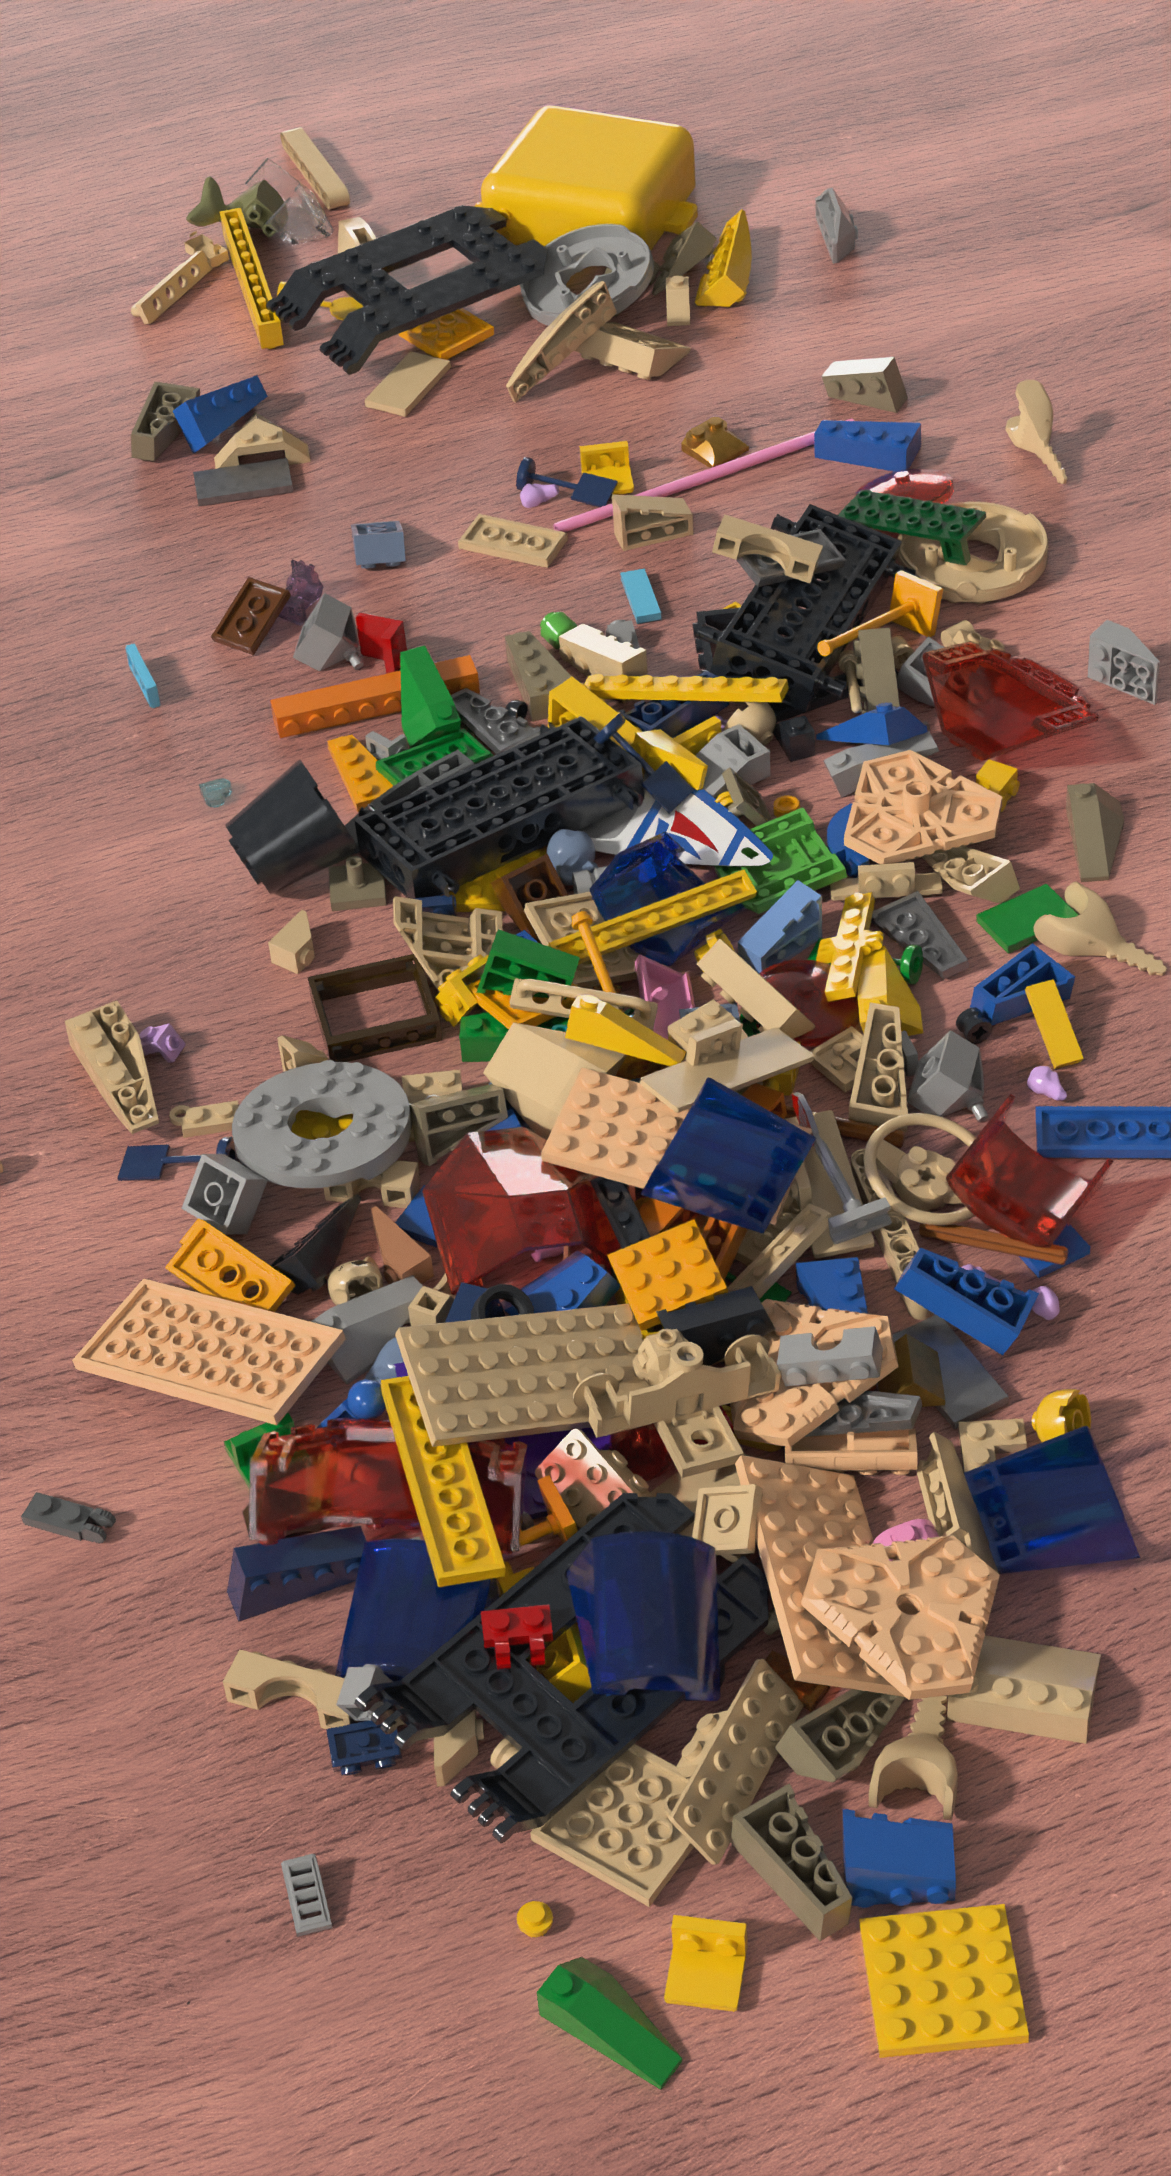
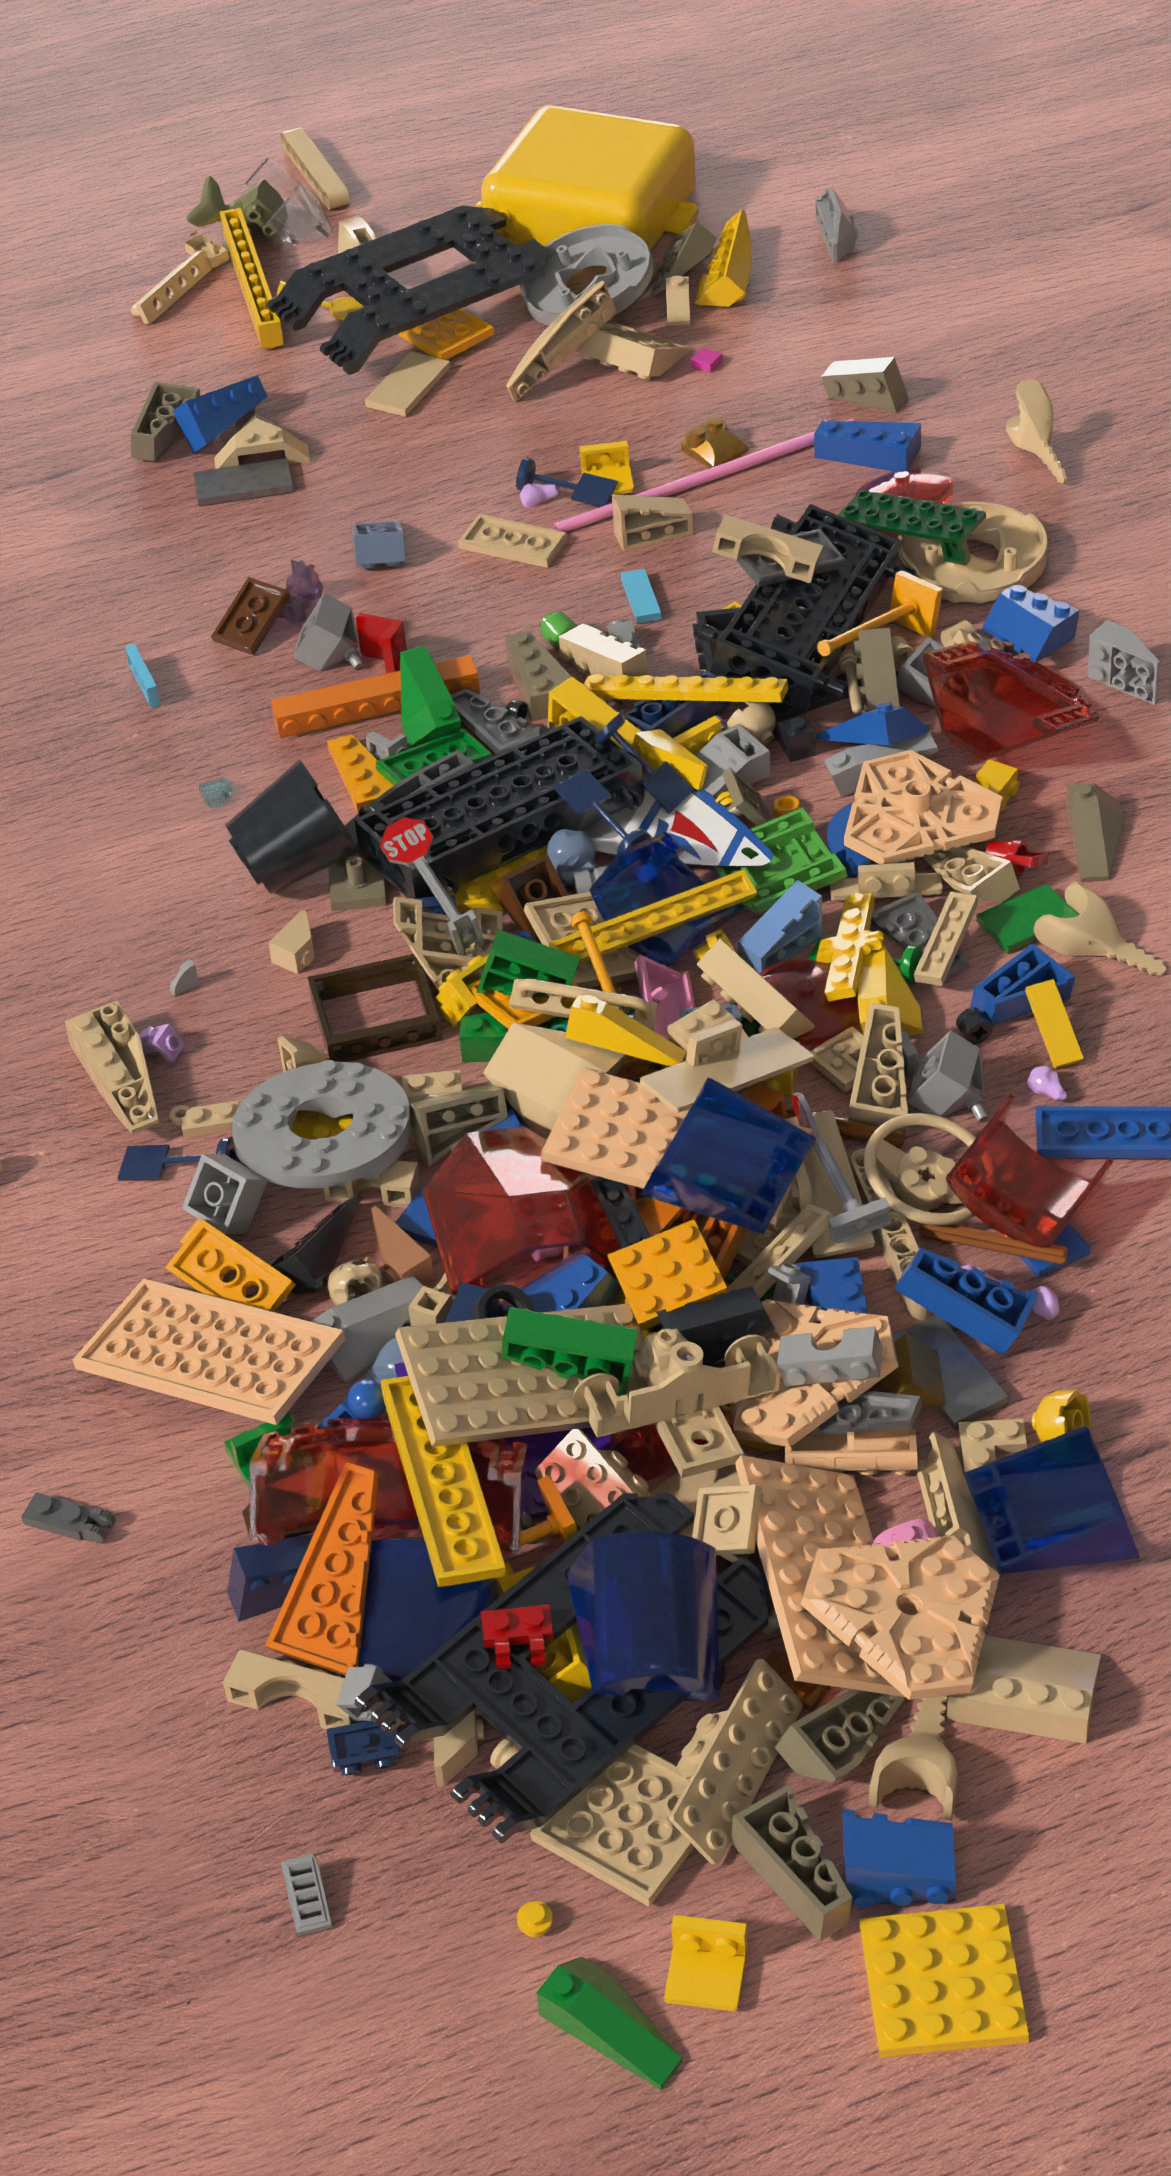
(185, 979): none -> light grey tile
(327, 1597): none -> orange wing
(409, 844): none -> light grey piece
(569, 1345): none -> green wedge
(584, 793): none -> dark blue piece
(706, 359): none -> dark pink tile
(791, 1283): none -> light grey bracket
(946, 938): none -> tan plate
(1017, 853): none -> red piece
(1031, 622): none -> blue wedge

